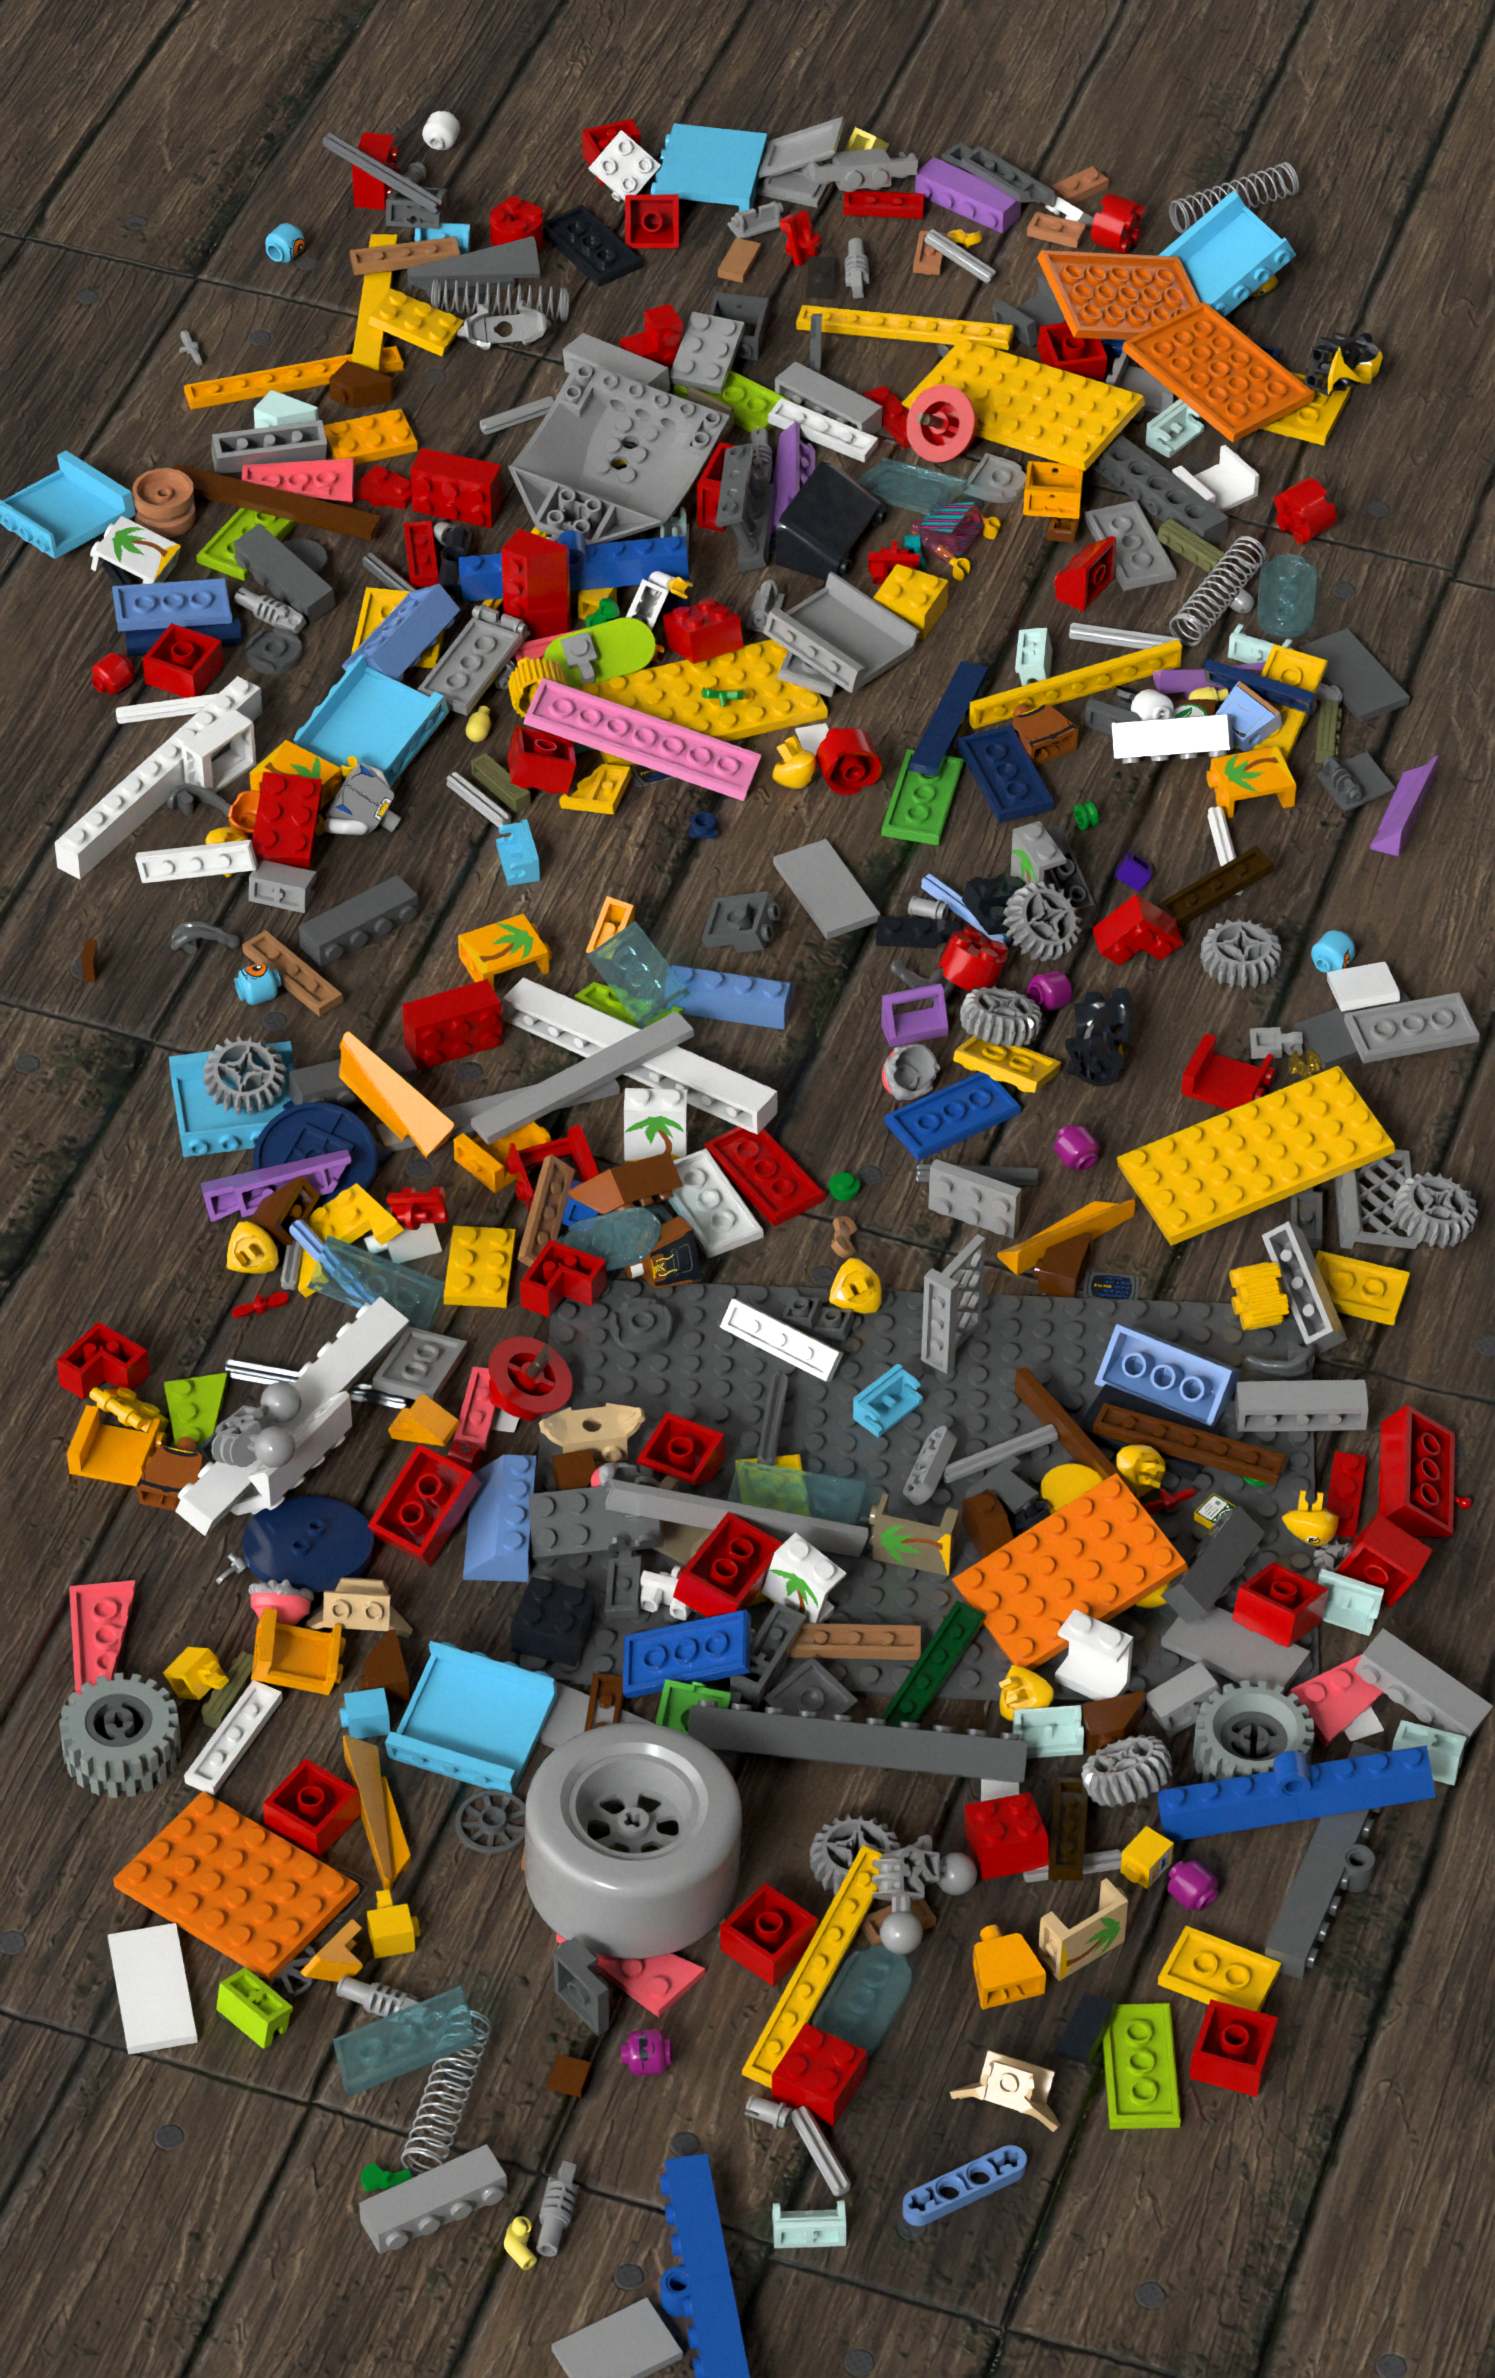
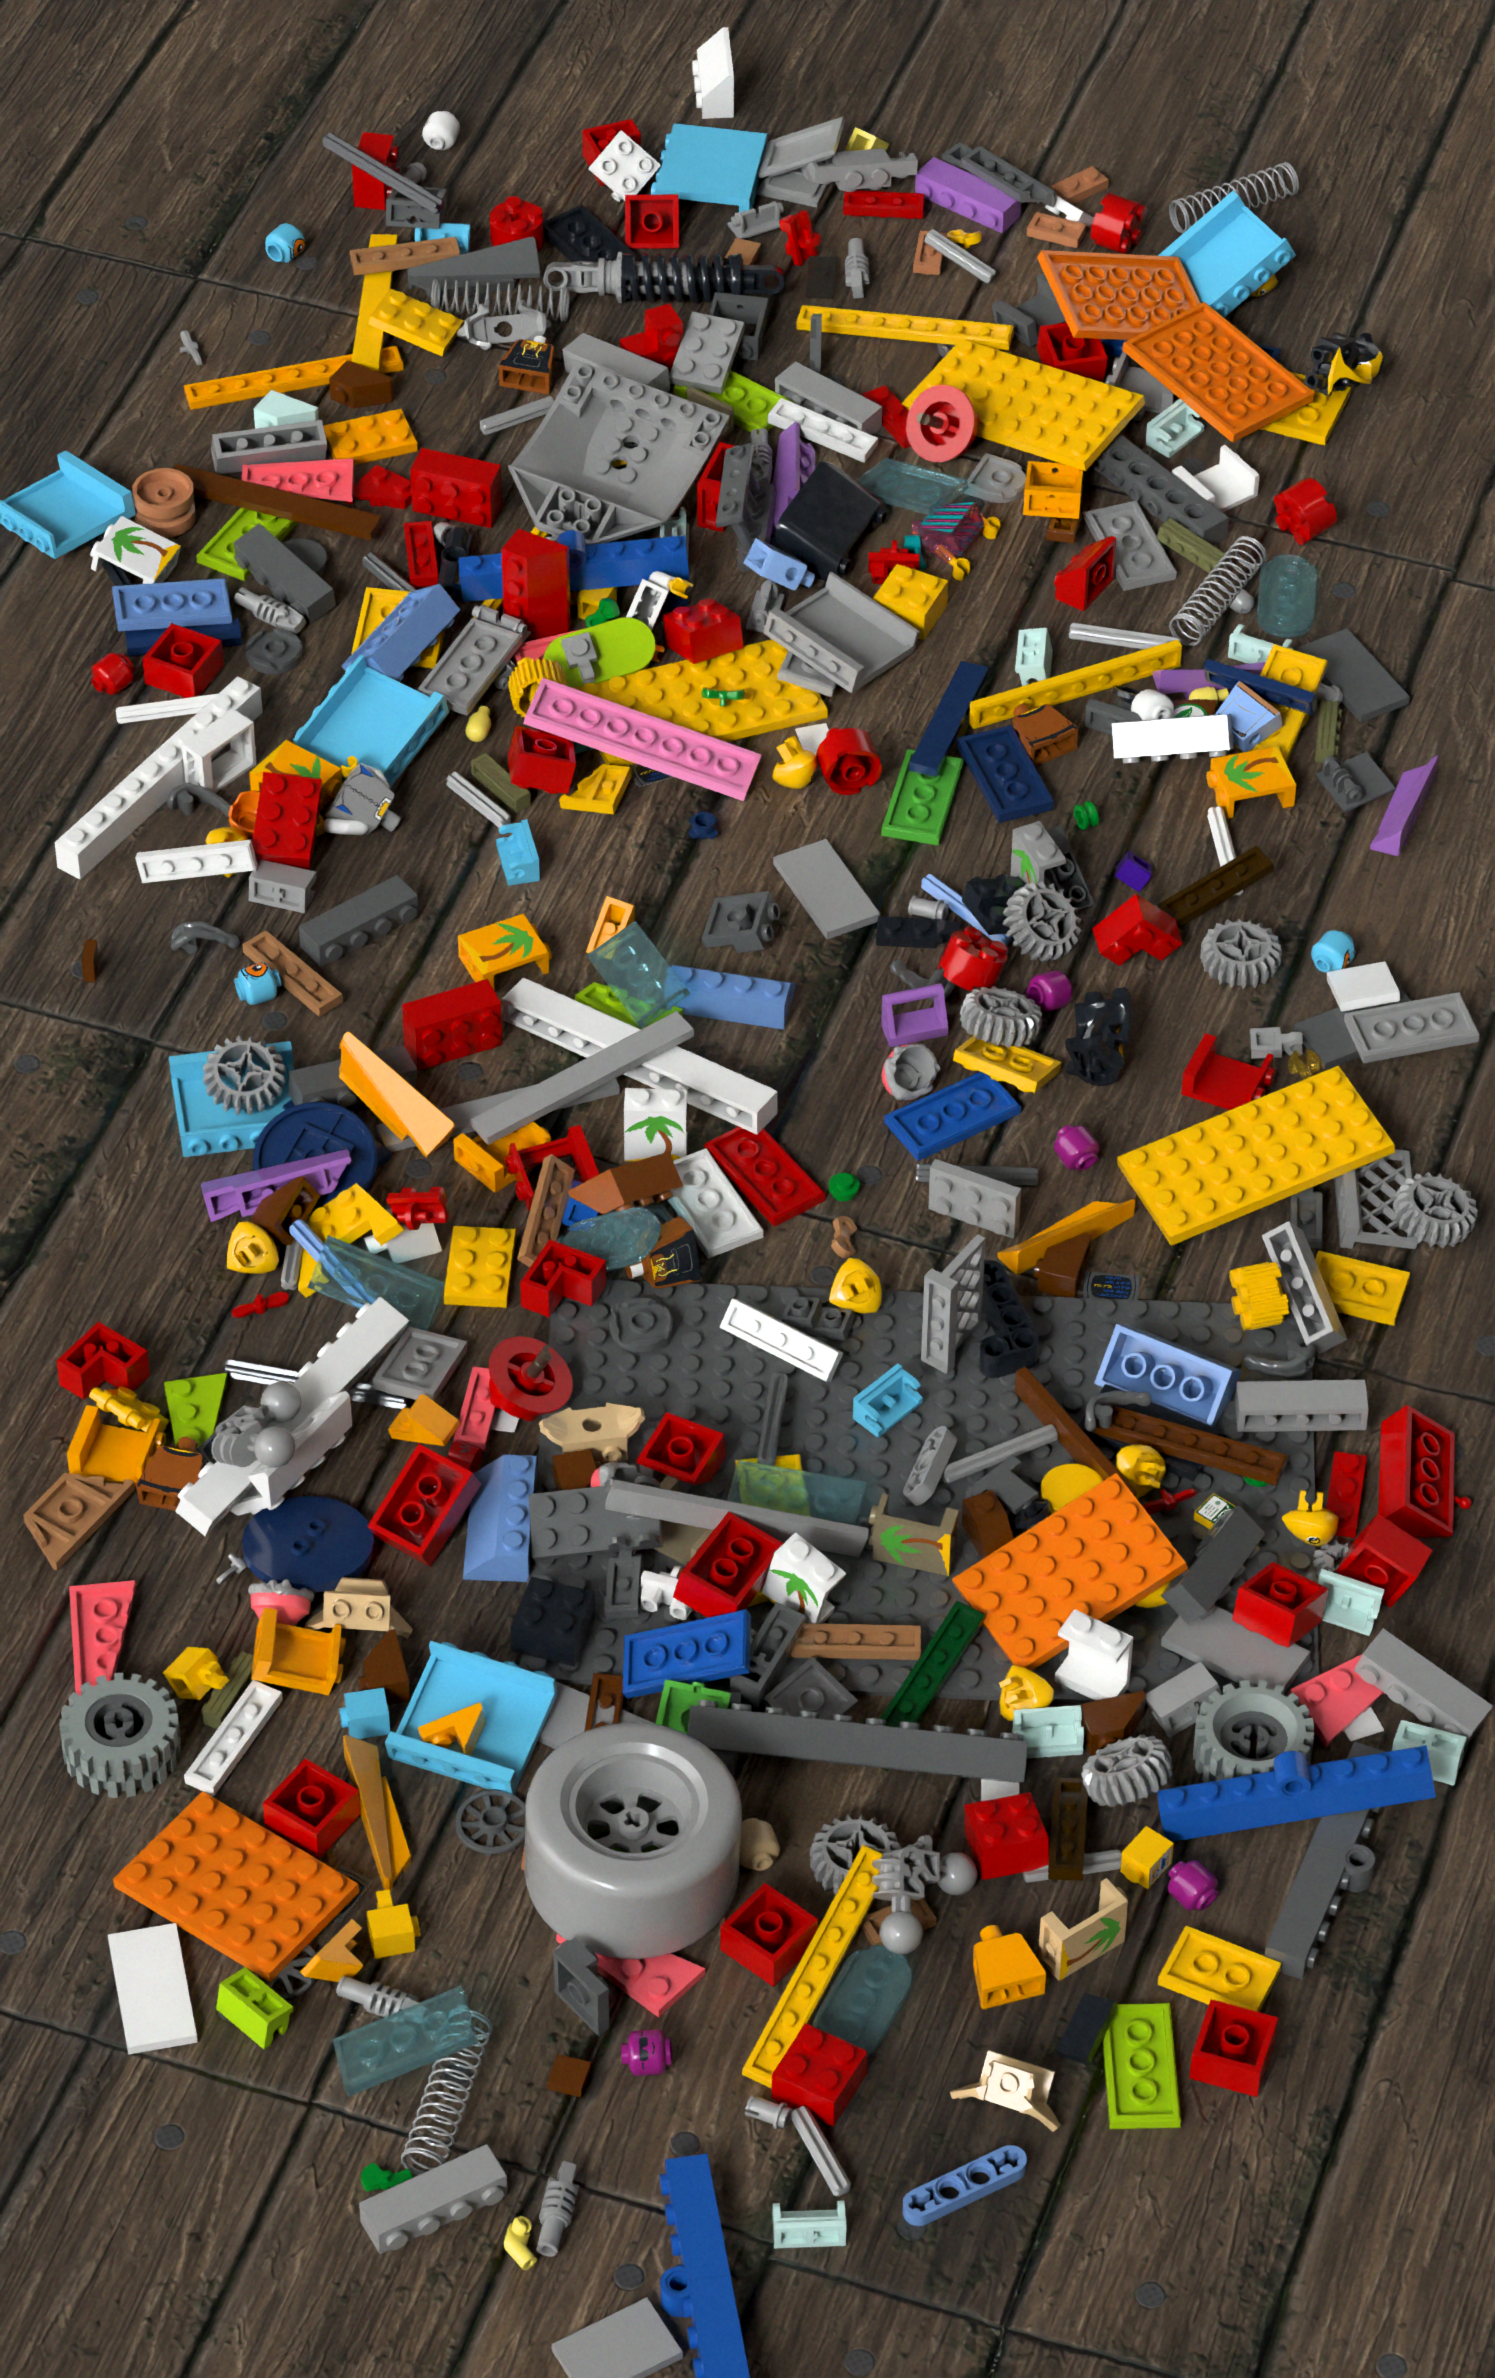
(72, 1513): none -> medium nougat wing
(461, 1726): none -> light orange slope
(528, 366): none -> torso
(669, 278): none -> black piece
(714, 77): none -> white slope
(758, 1845): none -> tan head
(778, 566): none -> light blue torso
(1015, 1336): none -> black beam
(1099, 1407): none -> dark grey piece

